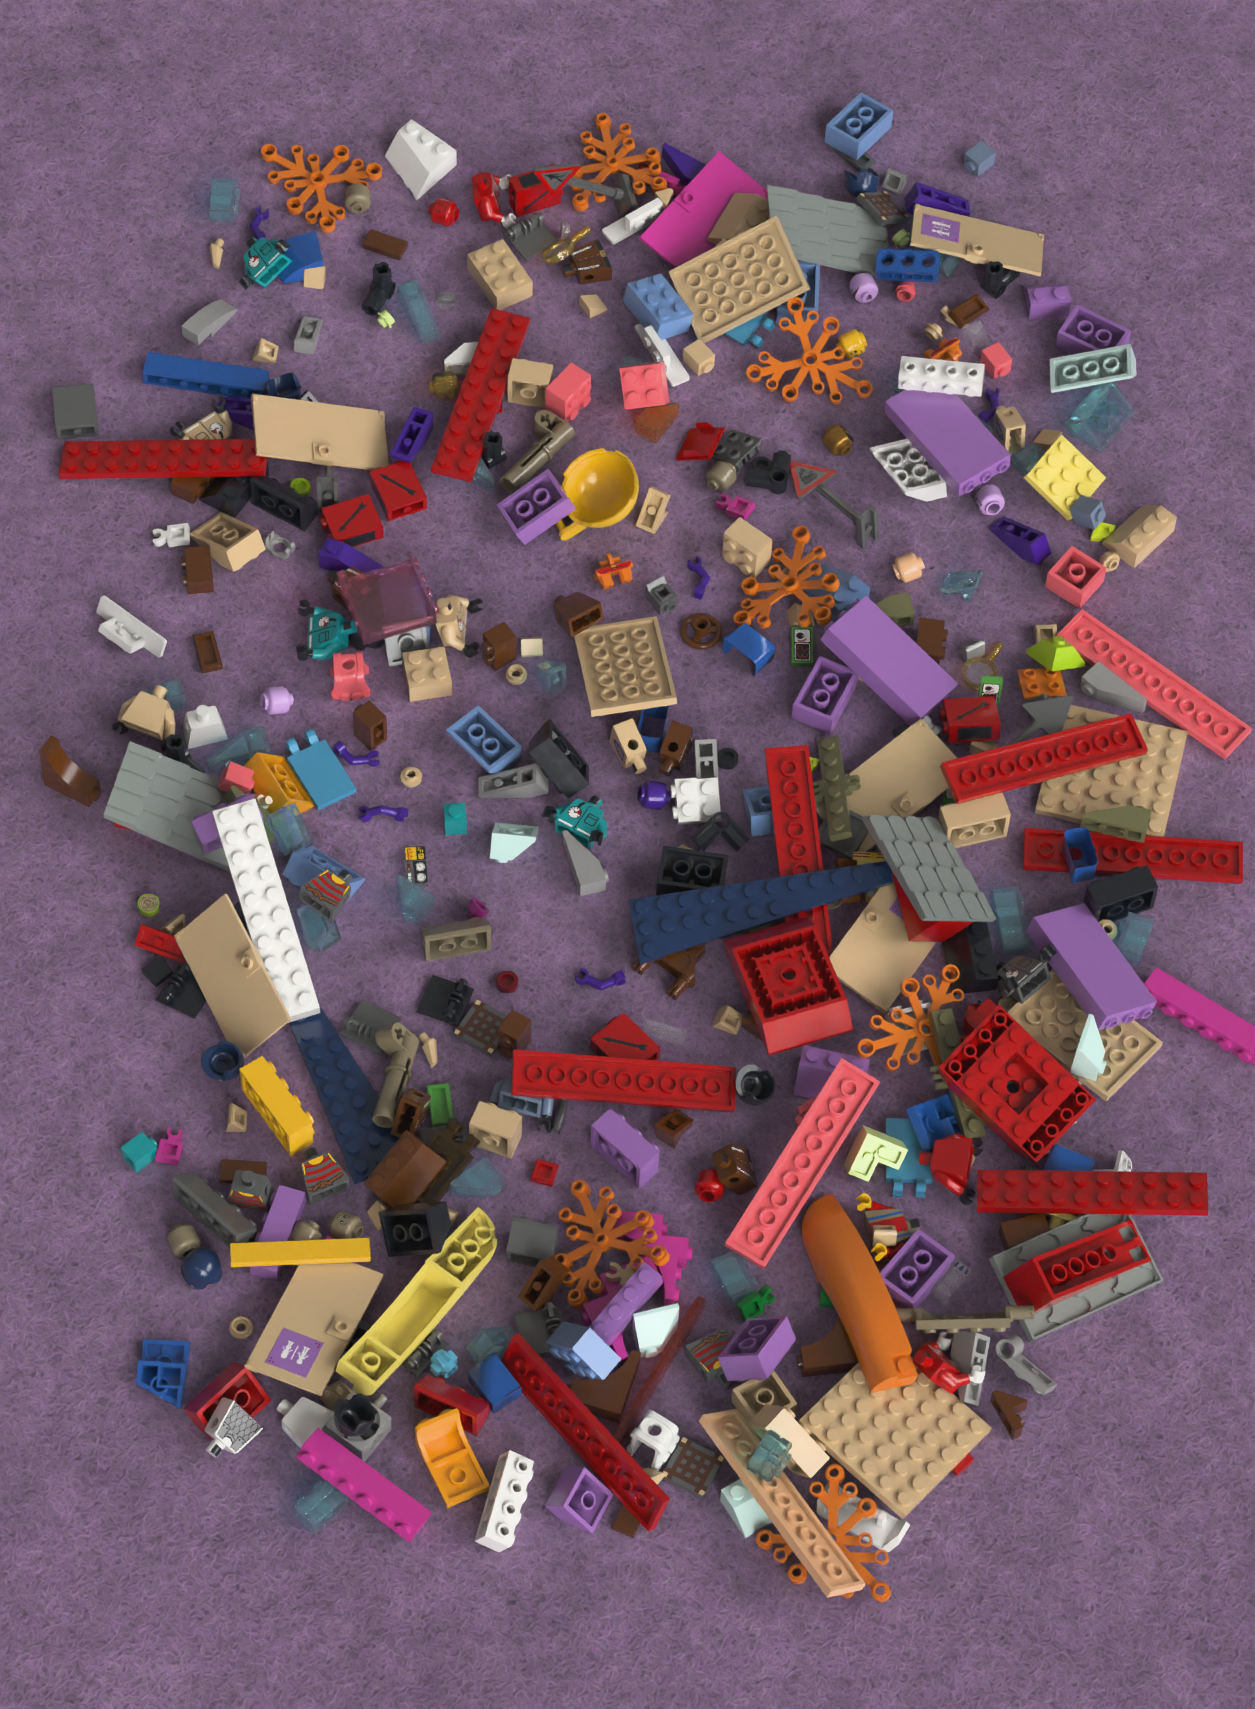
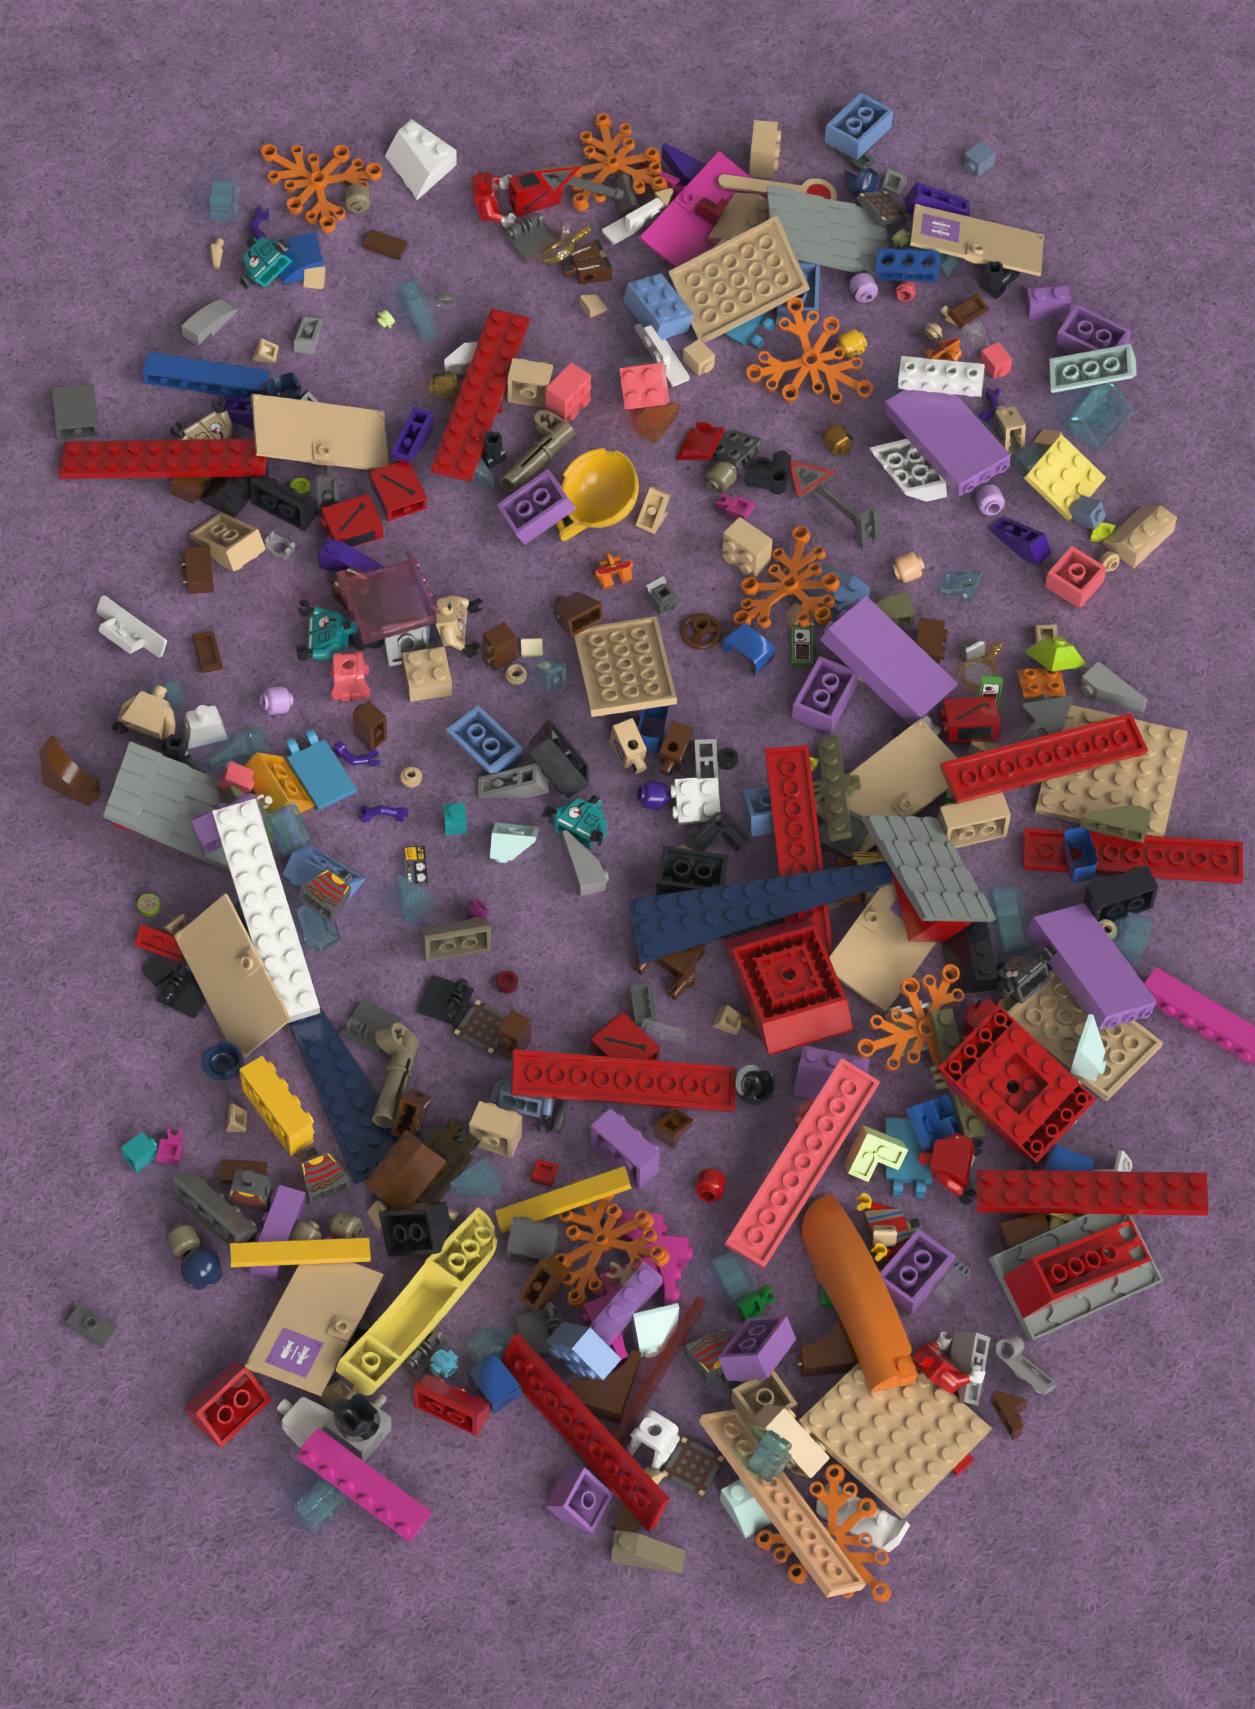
(91, 1326): none -> dark grey plate
(167, 1371): blue slope -> none
(174, 535): white plate -> none
(230, 1428): torso -> none
(241, 1321): tan plate -> none
(380, 289): black piece -> none
(429, 1048): tan bar -> none
(440, 1104): bright green tile -> none
(444, 212): red head -> none
(450, 1458): light orange bracket -> none
(499, 275): tan brick -> none
(504, 1501): white brick -> none
(565, 1198): none -> yellow tile
(616, 979): dark purple arm -> none
(642, 1002): none -> dark grey plate
(646, 1552): none -> dark tan slope
(700, 587): dark purple arm -> none
(711, 211): none -> dark red panel
(735, 1168): reddish brown torso -> none
(764, 149): none -> tan brick
(812, 186): none -> tan piece
(974, 1321): dark tan plate -> none
(1161, 687): coral plate -> none

